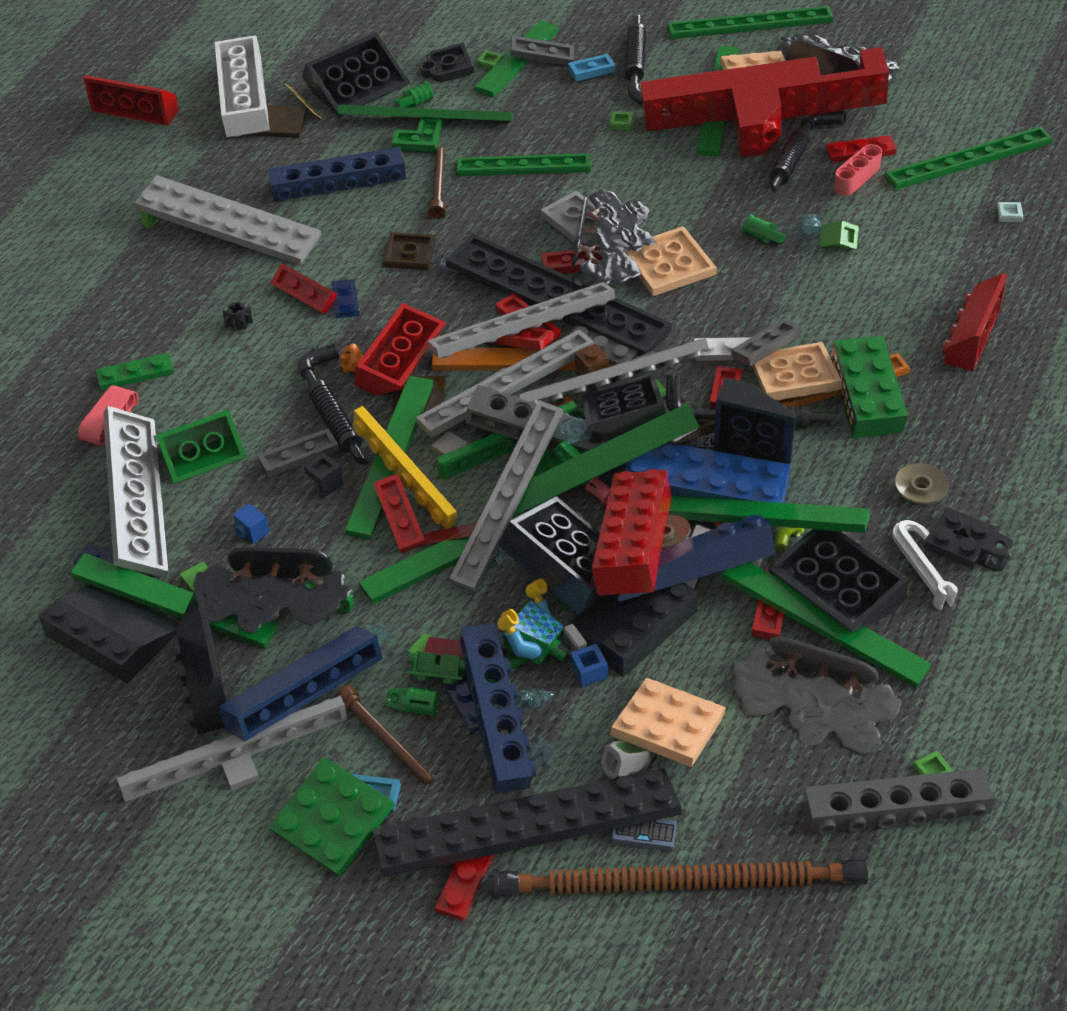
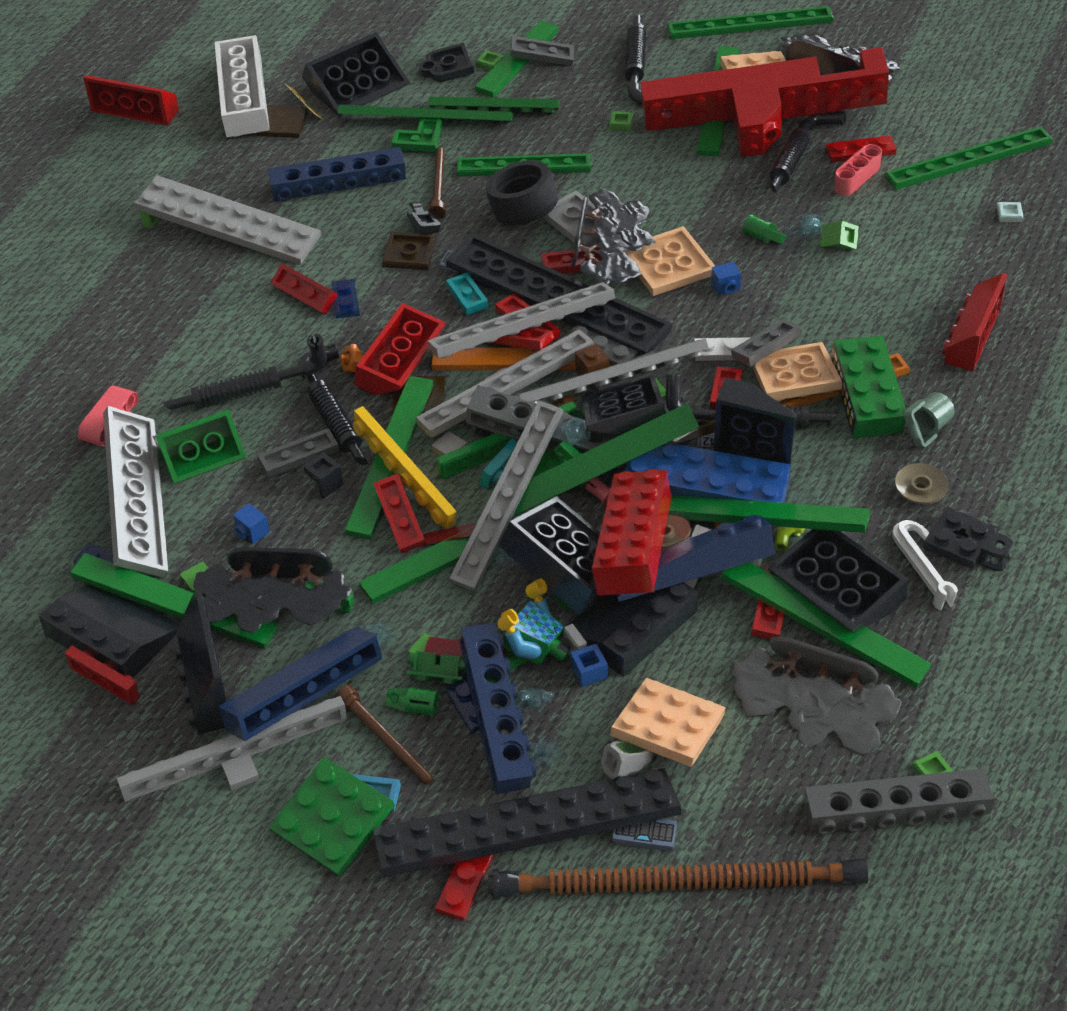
(102, 674): none -> red plate
(135, 371): green plate -> none
(237, 316): black gear -> none
(252, 382): none -> black piece
(415, 95): green hinge -> none
(422, 220): none -> black plate
(467, 293): none -> teal plate
(495, 468): none -> teal plate
(503, 104): none -> green plate
(522, 192): none -> black tyre
(591, 67): dark azure plate -> none
(725, 278): none -> blue plate
(928, 417): none -> sand green piece

